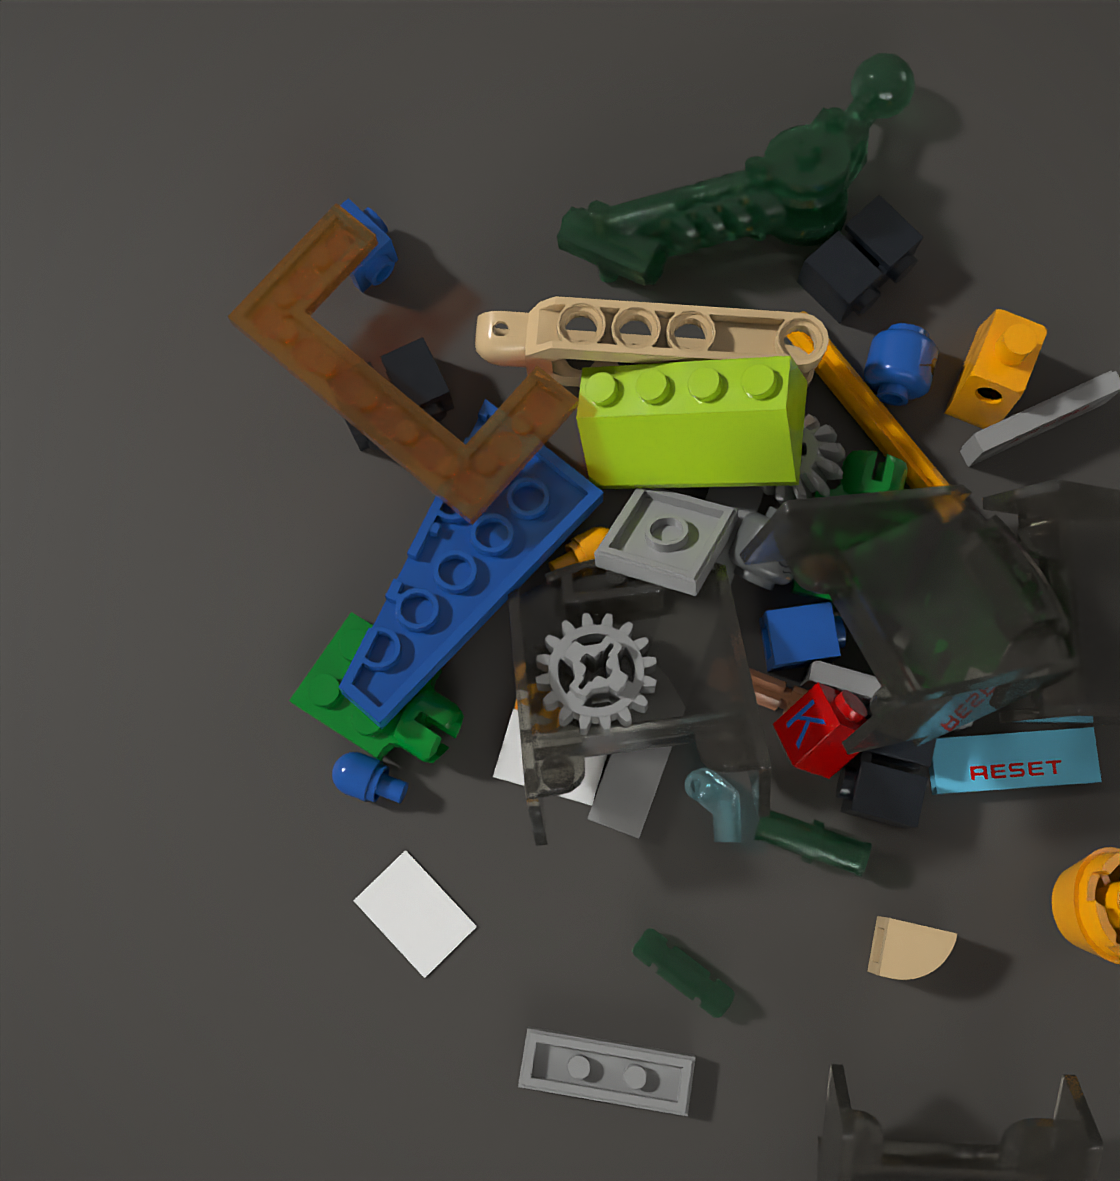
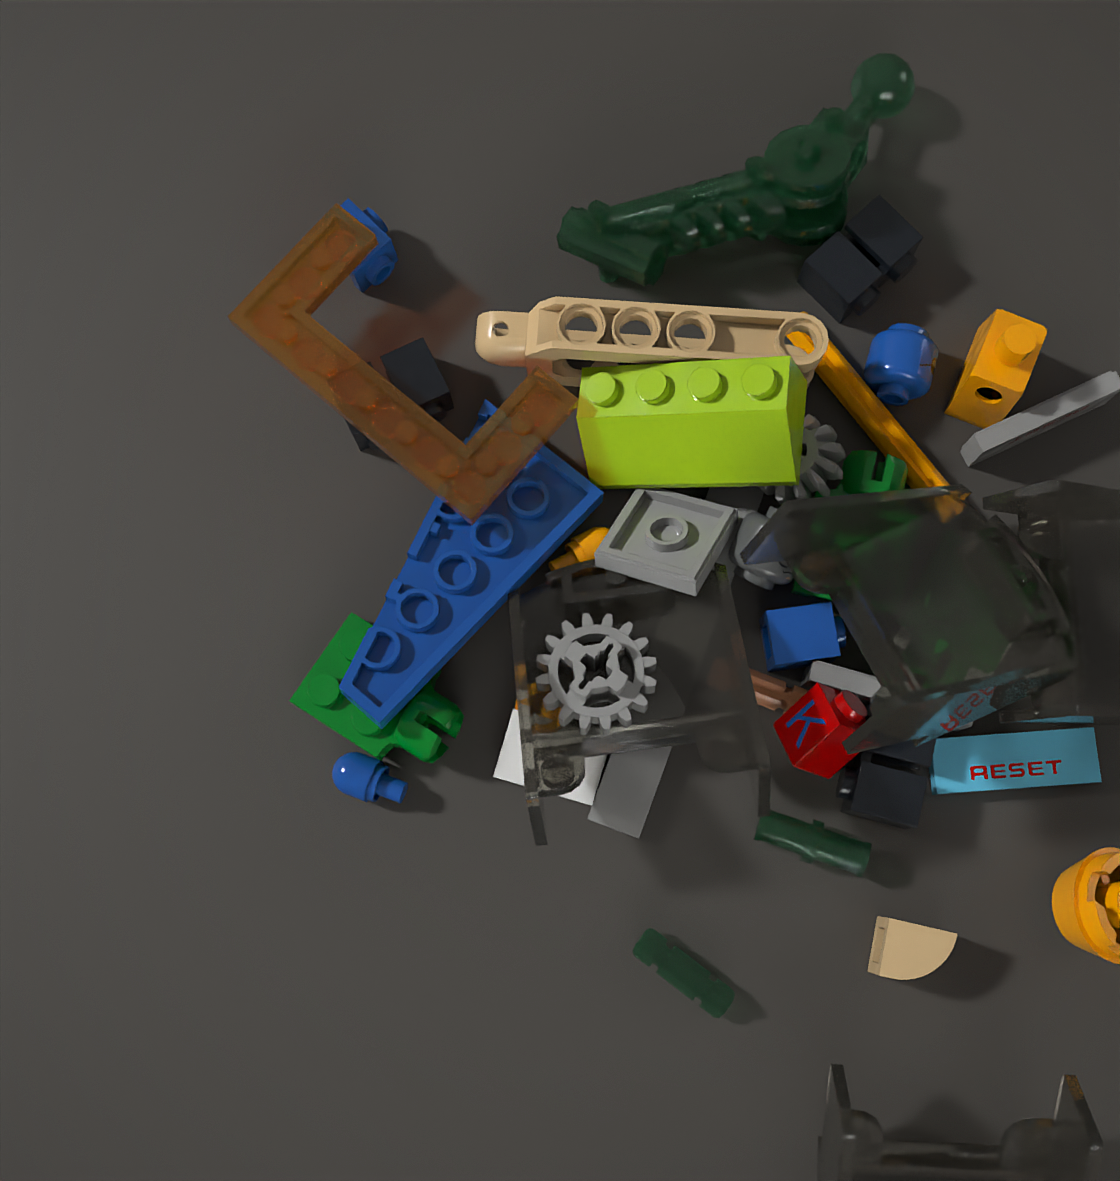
(415, 913): white sticker -> none
(607, 1071): light grey tile -> none
(720, 799): clear light blue arm -> none

